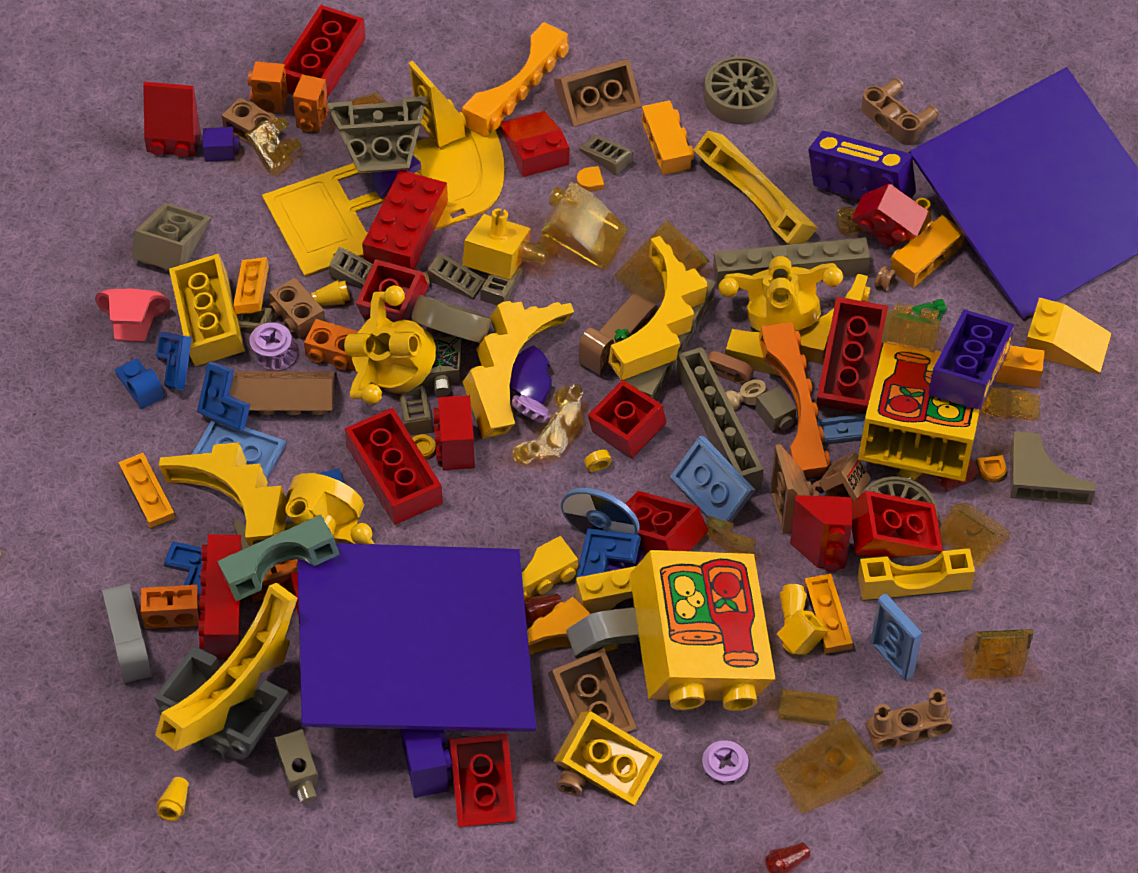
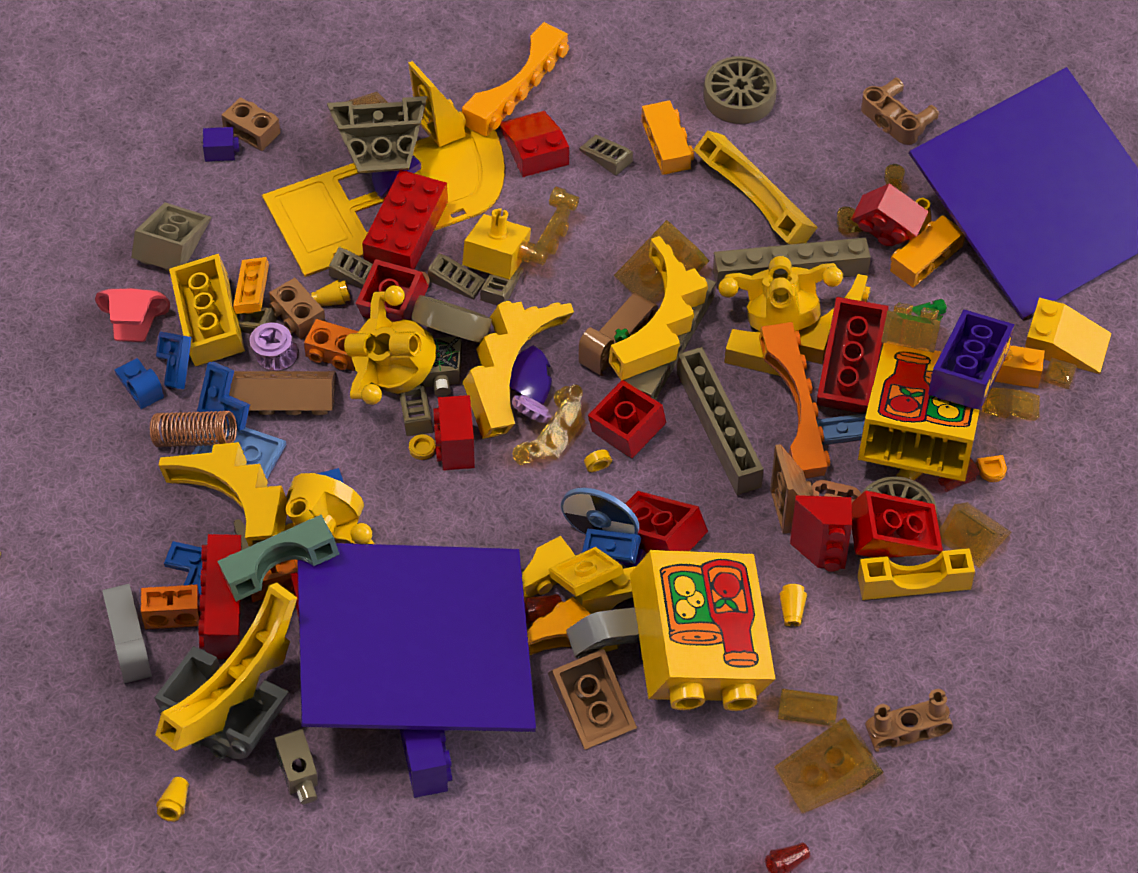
(146, 490): light orange plate -> none
(170, 119): red slope -> none
(192, 427): none -> nougat piece
(268, 86): orange brick -> none
(269, 147): clear yellow plate -> none
(310, 103): orange brick -> none
(325, 48): red brick -> none
(393, 466): red brick -> none
(483, 780): red slope -> none
(571, 783): medium nougat bush -> none
(584, 225): clear yellow slope -> none
(586, 571): none -> yellow tile
(590, 179): light orange tile -> none
(598, 92): medium nougat slope -> none
(608, 757): yellow slope -> none
(712, 481): medium blue tile -> none
(722, 534): clear yellow slope -> none
(723, 750): lavender gear -> none
(730, 368): nougat beam -> none
(747, 394): tan plate -> none
(776, 409): dark tan brick -> none
(802, 632): yellow brick -> none
(828, 609): light orange plate -> none
(849, 472): medium nougat panel -> none
(858, 166): dark purple brick -> none
(885, 278): medium nougat bush -> none
(895, 637): medium blue tile -> none
(996, 653): clear yellow slope -> none
(1038, 478): dark tan arch -> none
(1060, 373): none -> clear yellow tile

